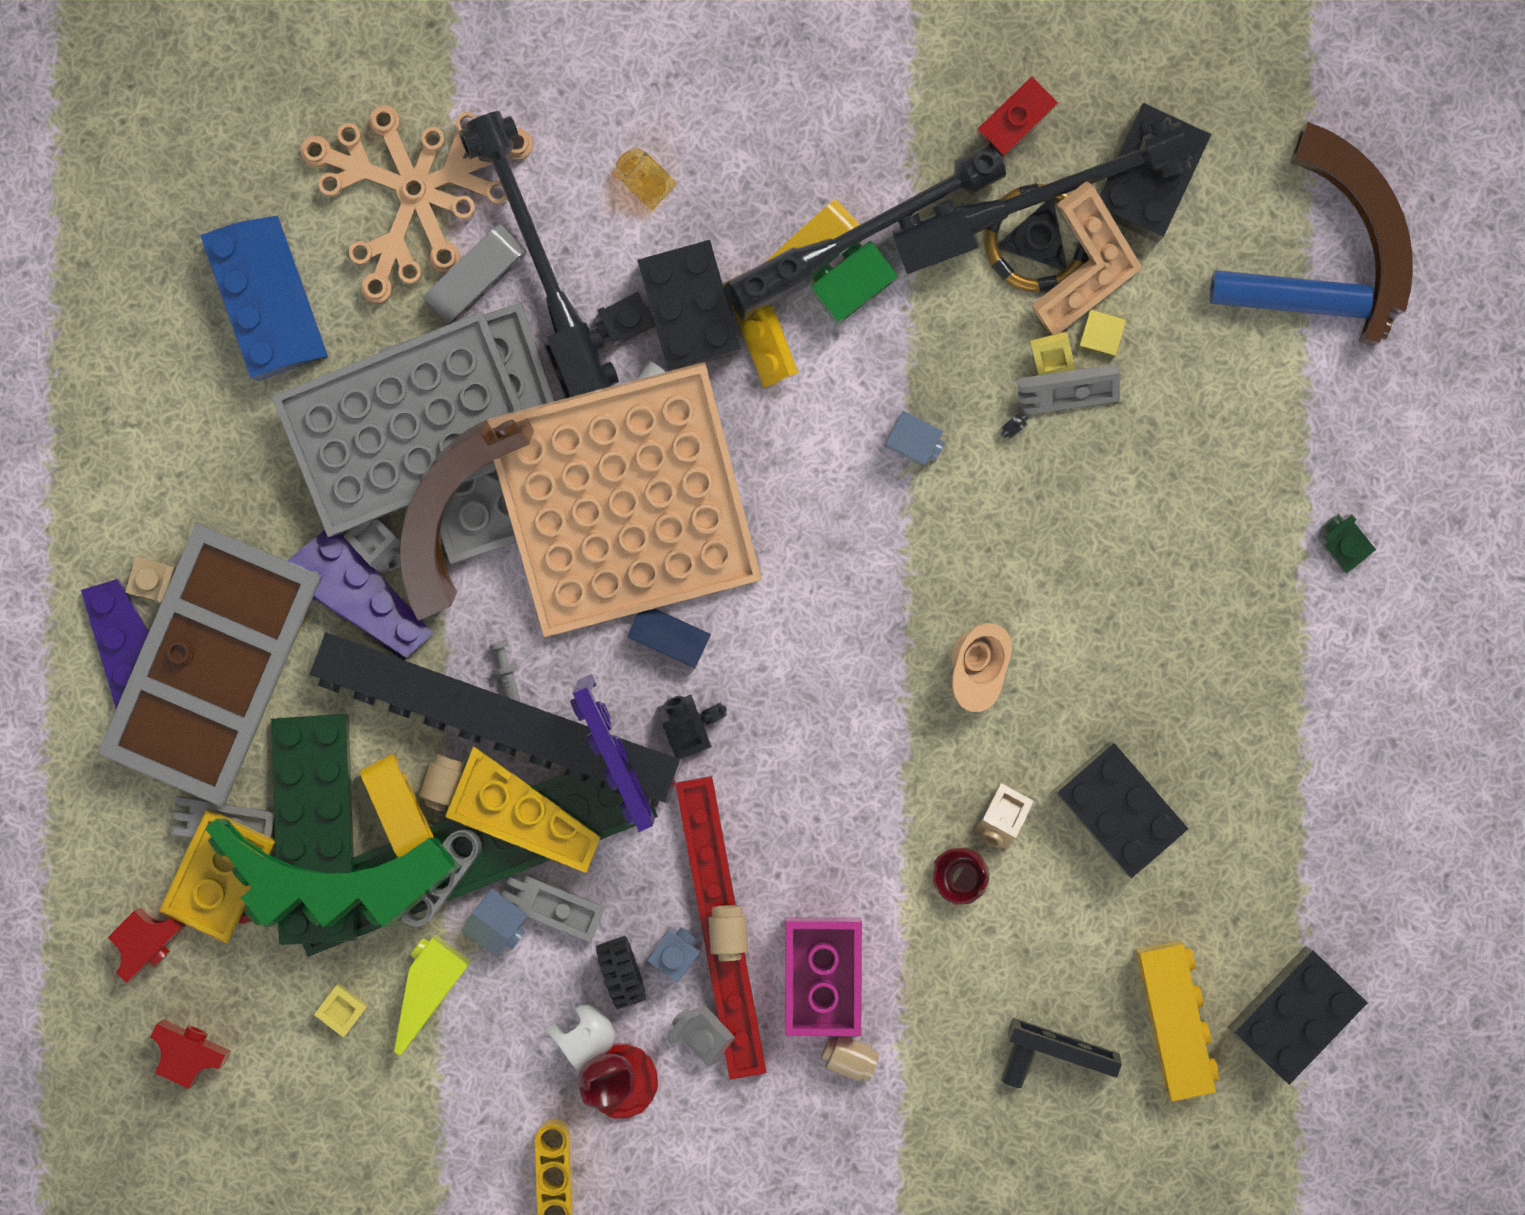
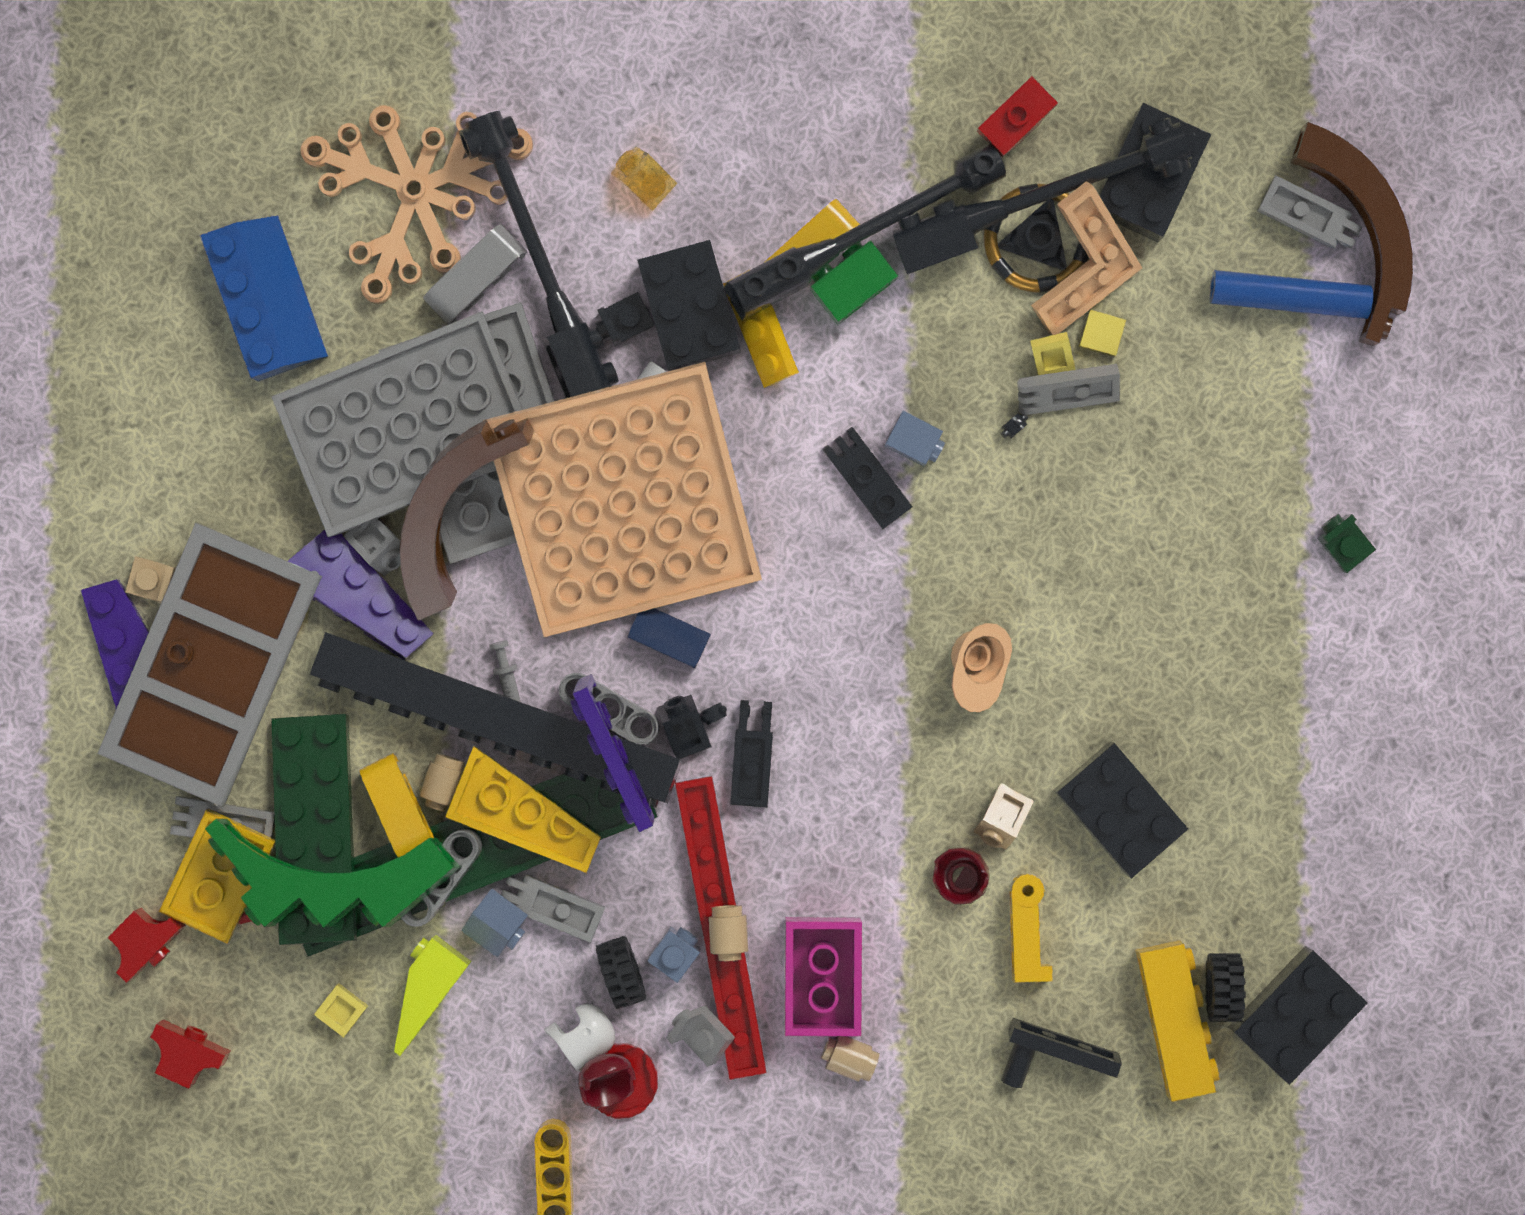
(628, 709): none -> light grey beam
(752, 759): none -> black hinge
(868, 479): none -> black hinge
(1025, 933): none -> yellow leg
(1225, 987): none -> black tyre
(1308, 214): none -> light grey hinge

